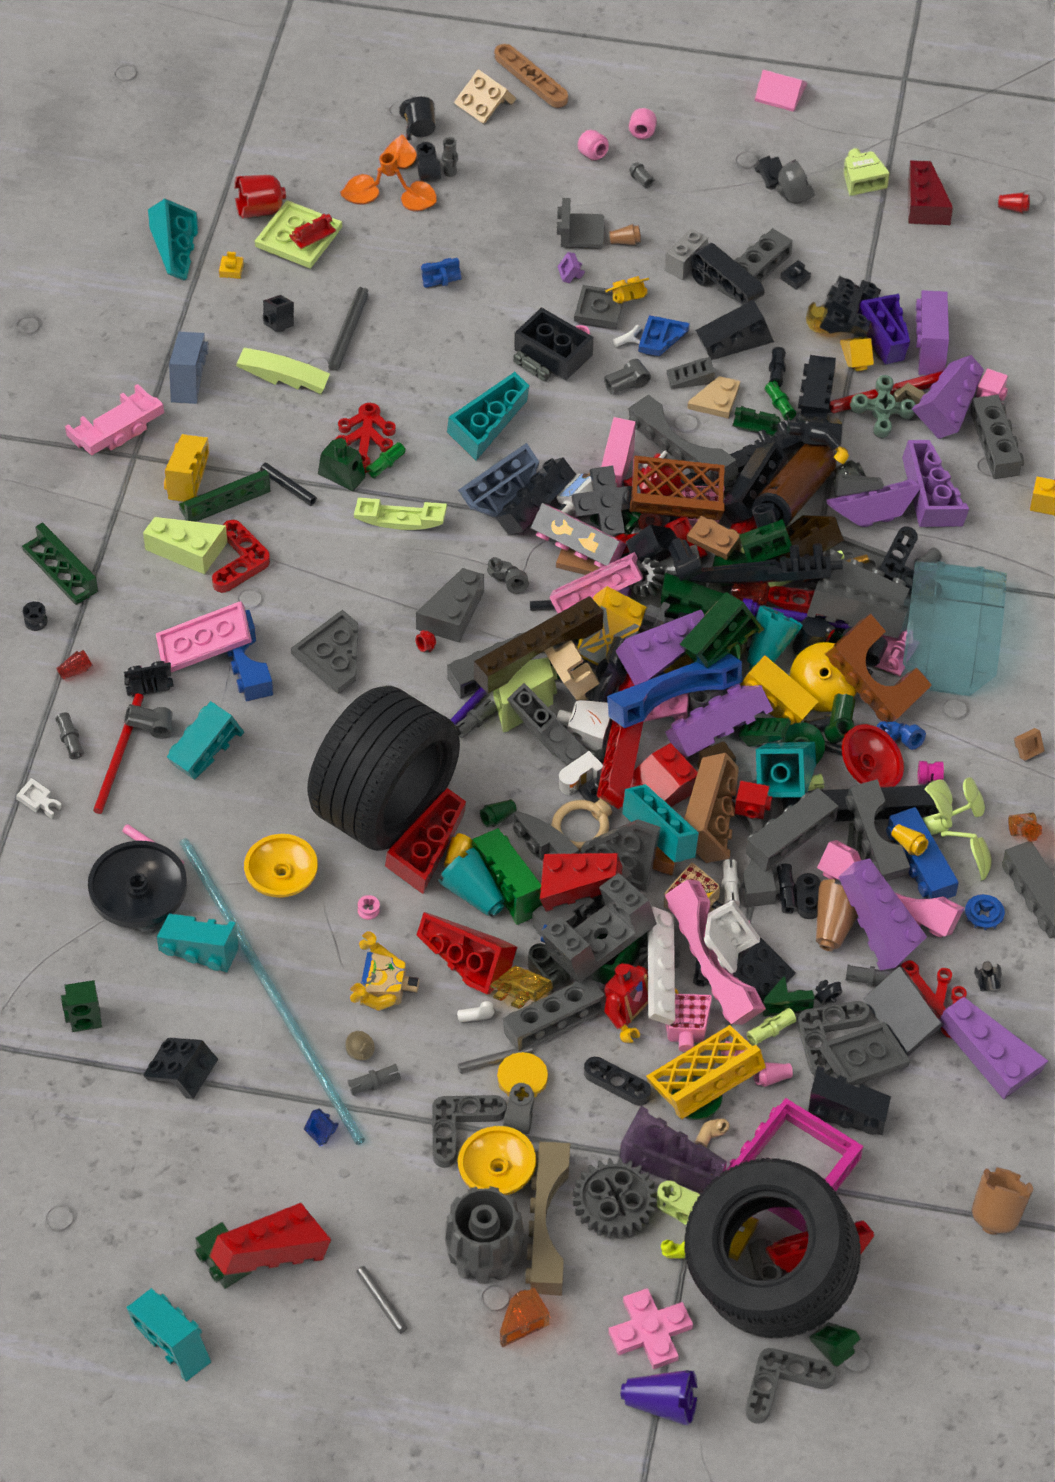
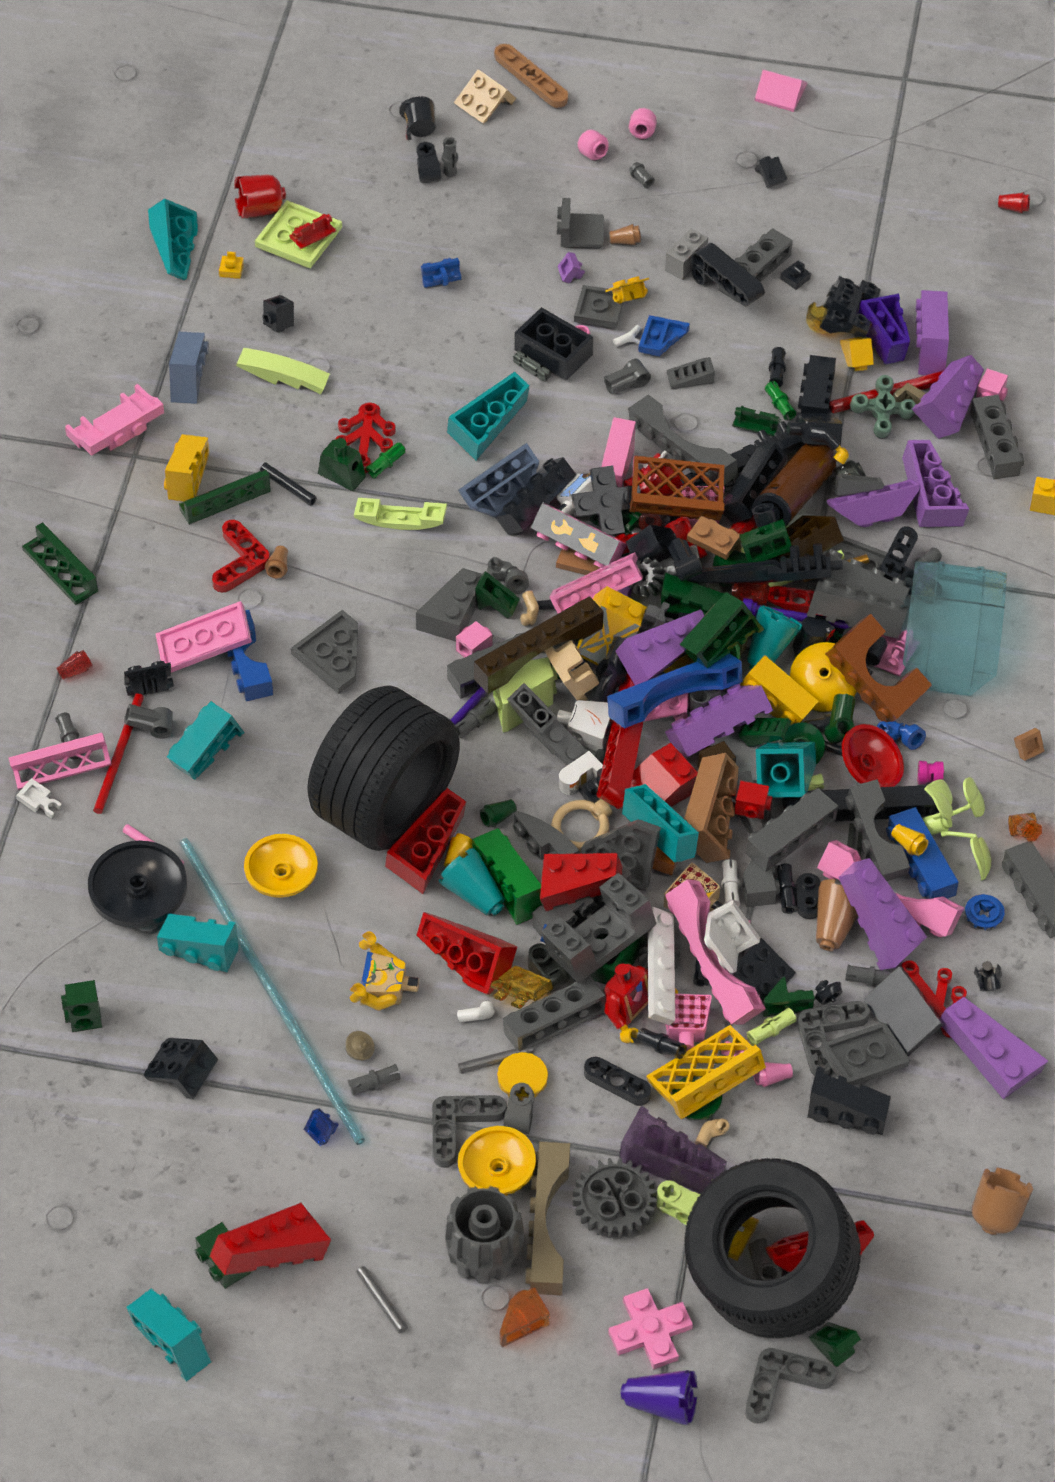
(38, 612): black wheel -> none
(58, 752): none -> bright pink fence
(185, 542): yellowish green wedge -> none
(277, 563): none -> medium nougat cone
(348, 328): dark grey axle -> none
(368, 914): bright pink bush -> none
(397, 155): orange plant -> none
(425, 641): red plate -> none
(473, 639): none -> bright pink brick
(492, 592): none -> dark green slope
(532, 609): none -> tan arm
(661, 1043): none -> black pin
(672, 1250): neon yellow arm -> none
(716, 397): tan wing -> none
(735, 332): black wedge -> none
(794, 183): dark grey cylinder -> none
(818, 1129): dark pink window -> none
(864, 172): yellowish green torso -> none
(926, 196): dark red wedge -> none

